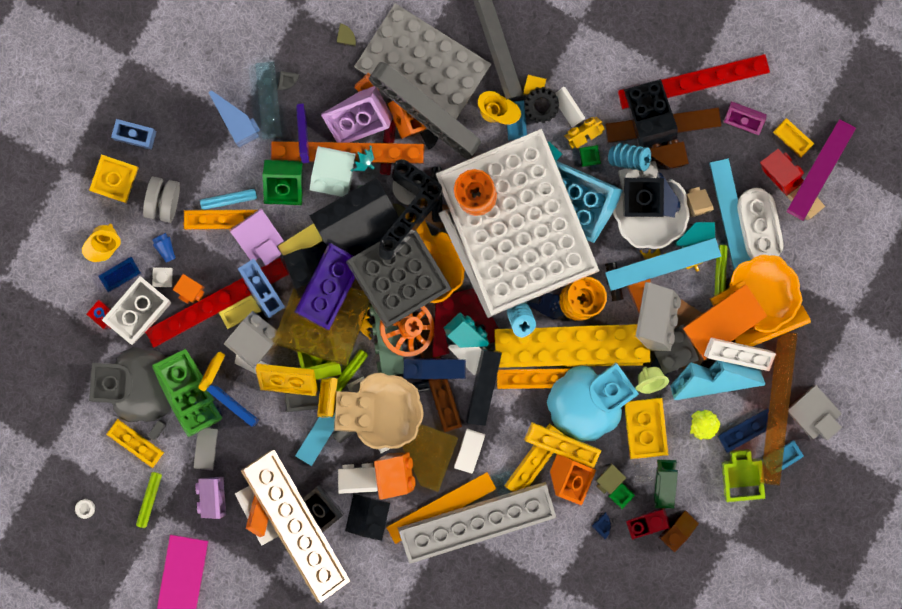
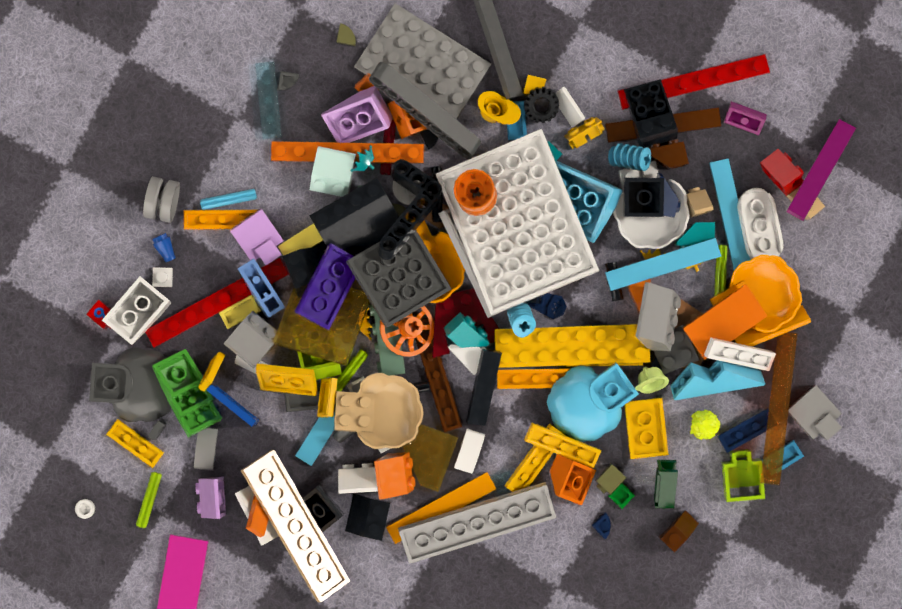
(101, 243): yellow piece -> none
(113, 179): yellow plate -> none
(119, 274): clear blue tile -> none
(133, 134): medium blue brick -> none
(188, 289): orange brick -> none
(238, 123): medium blue slope -> none
(283, 182): green slope -> none
(302, 133): dark purple tile -> none
(434, 368): dark blue slope -> none
(589, 156): green tile -> none
(590, 292): light orange wheel -> none
(648, 523): dark red slope -> none
(793, 137): yellow tile -> none

